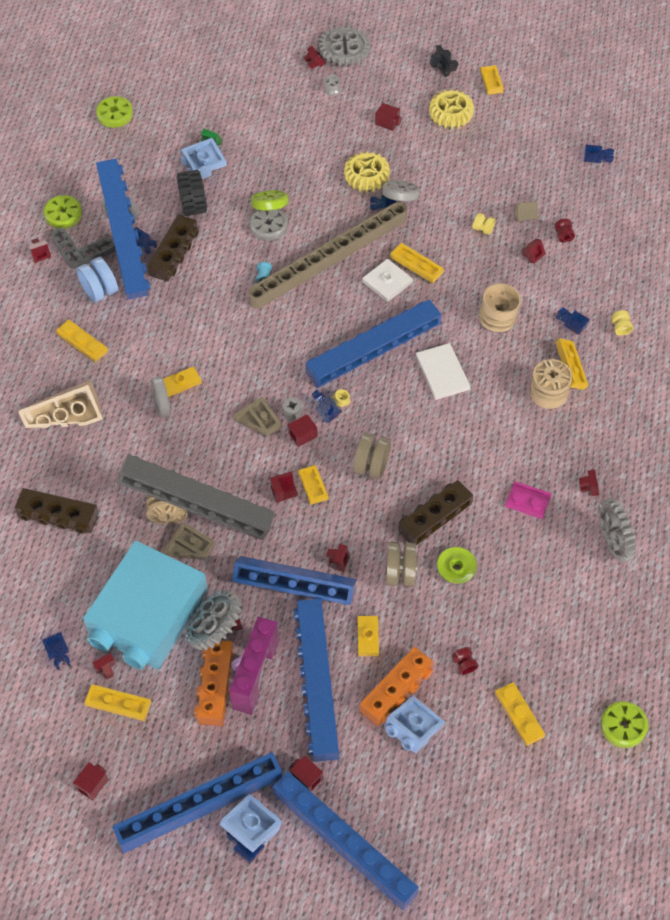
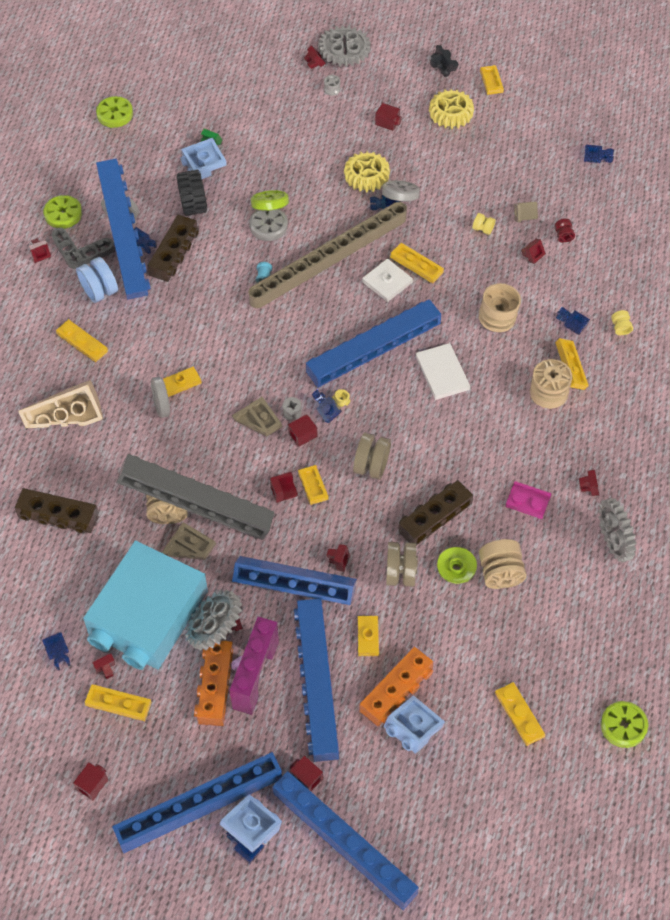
(465, 661): dark red wheel -> none
(502, 564): none -> tan wheel

